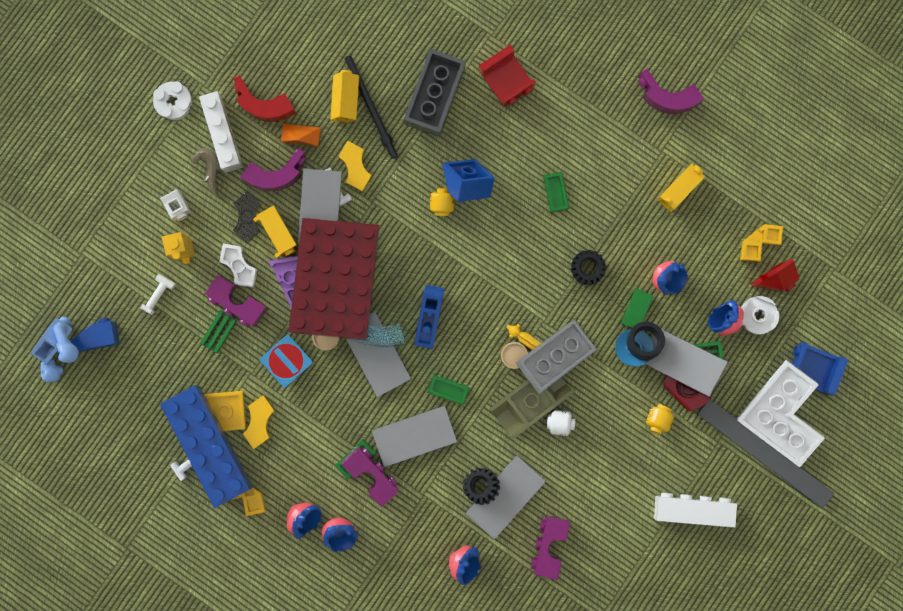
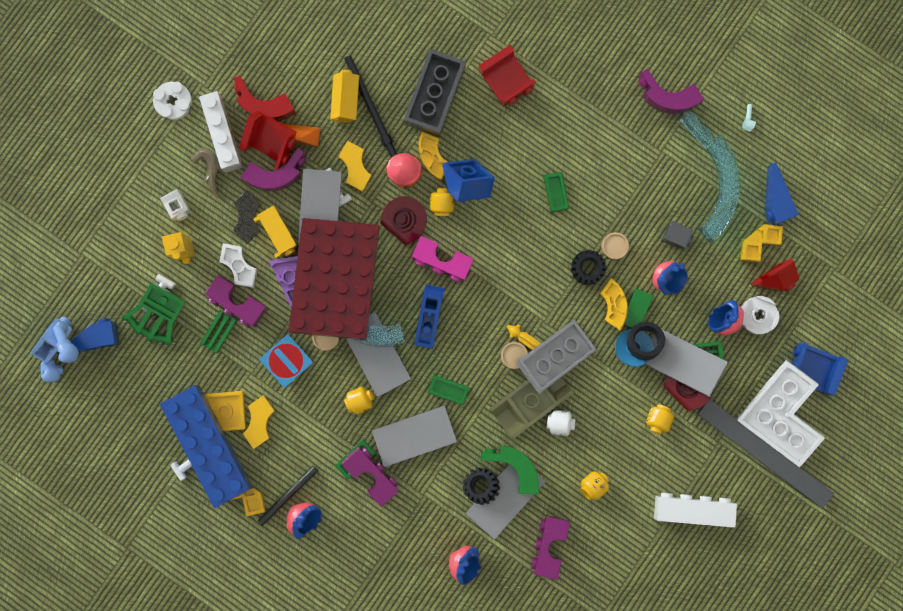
(161, 303): none -> green plate
(268, 137): none -> red panel
(288, 495): none -> pearl dark grey bar
(339, 534): blue hair -> none
(359, 400): none -> yellow head
(404, 170): none -> coral hair
(404, 219): none -> dark red hat
(426, 255): none -> dark pink arch
(430, 155): none -> yellow tile
(526, 471): none -> green arch
(594, 485): none -> yellow head
(615, 246): none -> tan piece
(616, 303): none -> yellow tile
(677, 235): none -> dark grey brick
(681, 187): yellow brick -> none
(728, 177): none -> clear light blue arch
(748, 124): none -> light aqua hand
(778, 202): none -> blue slope

